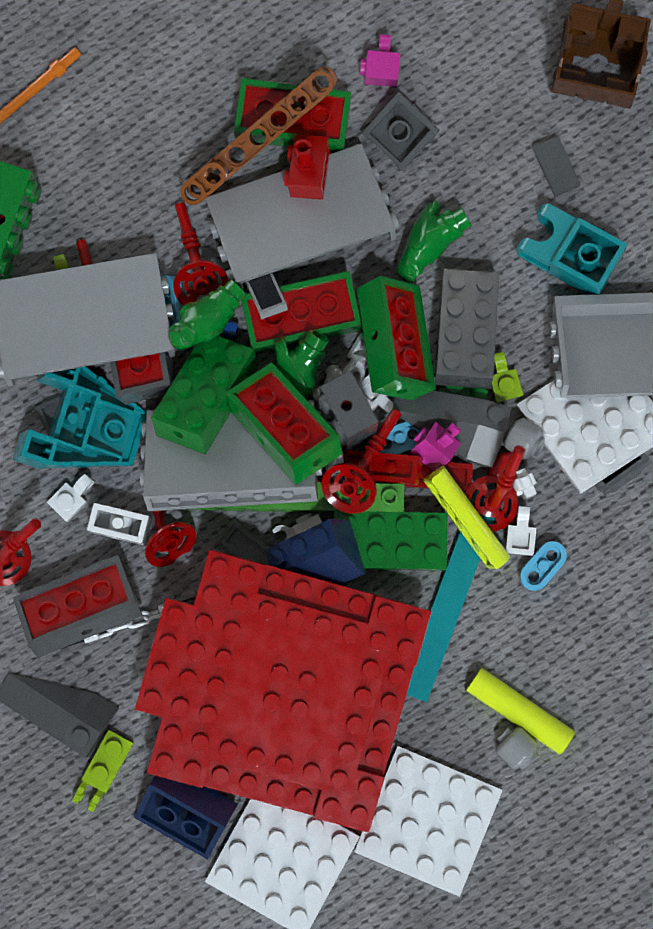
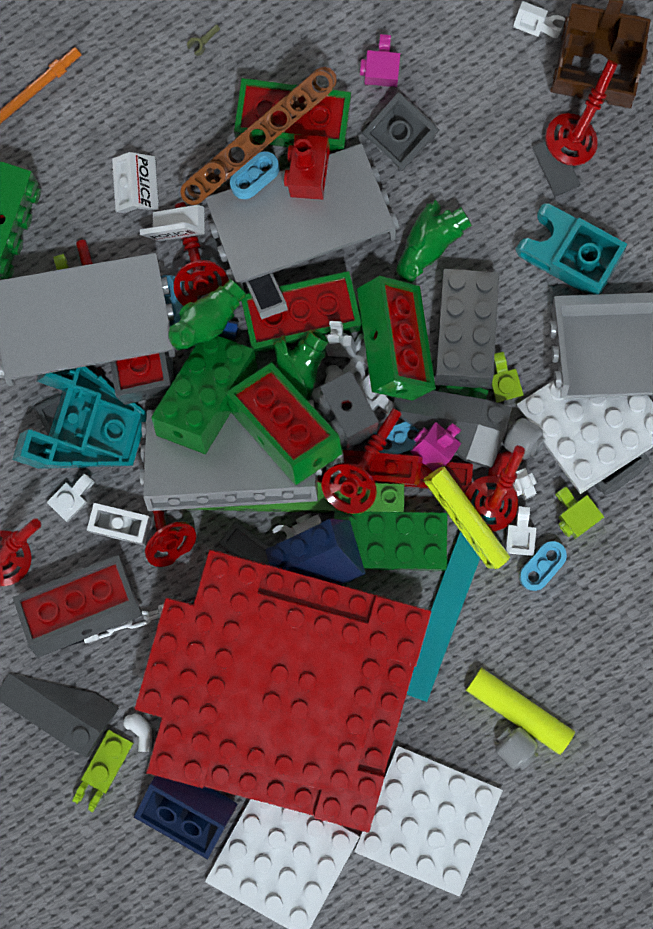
(135, 182): none -> white panel
(142, 729): none -> white arm
(176, 223): none -> white panel
(203, 40): none -> olive hand
(252, 175): none -> medium azure plate
(340, 343): none -> white plate
(534, 19): none -> white plate
(579, 515): none -> lime brick
(583, 128): none -> red dish

